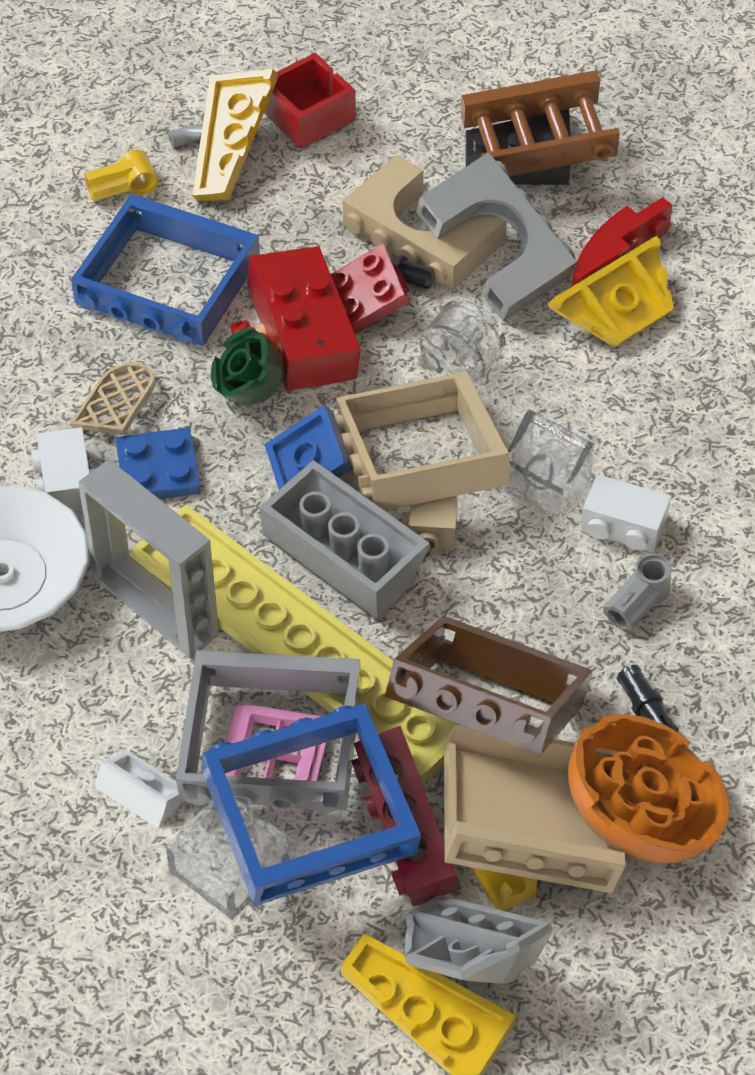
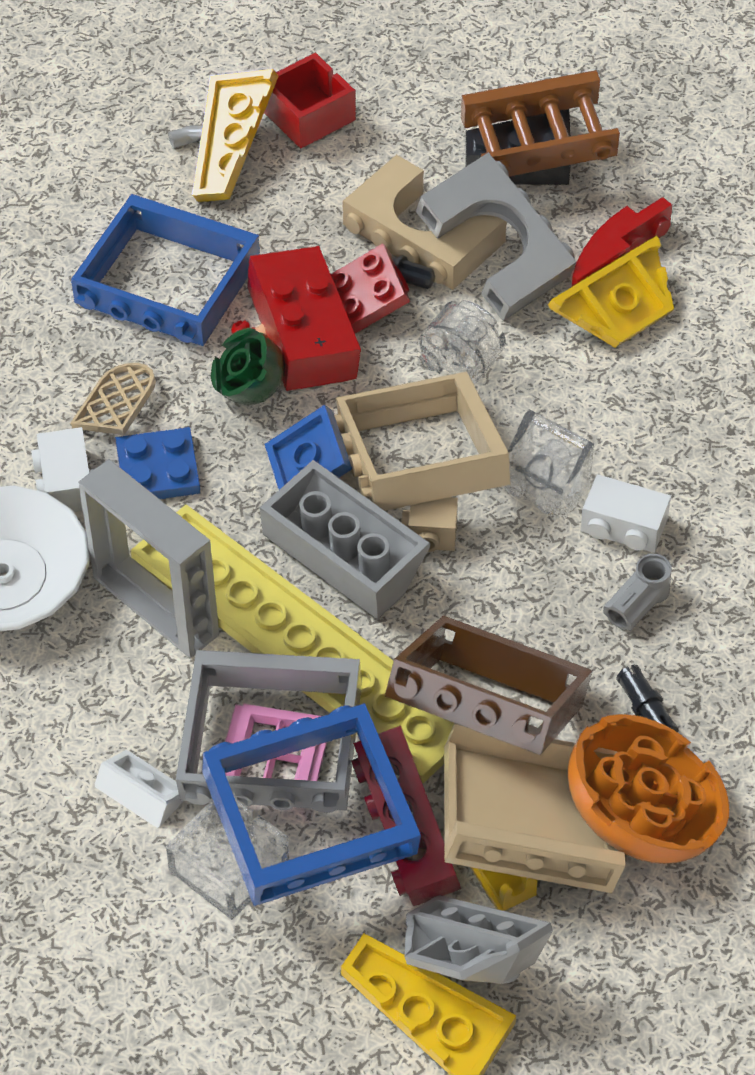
(130, 174): yellow piece -> none

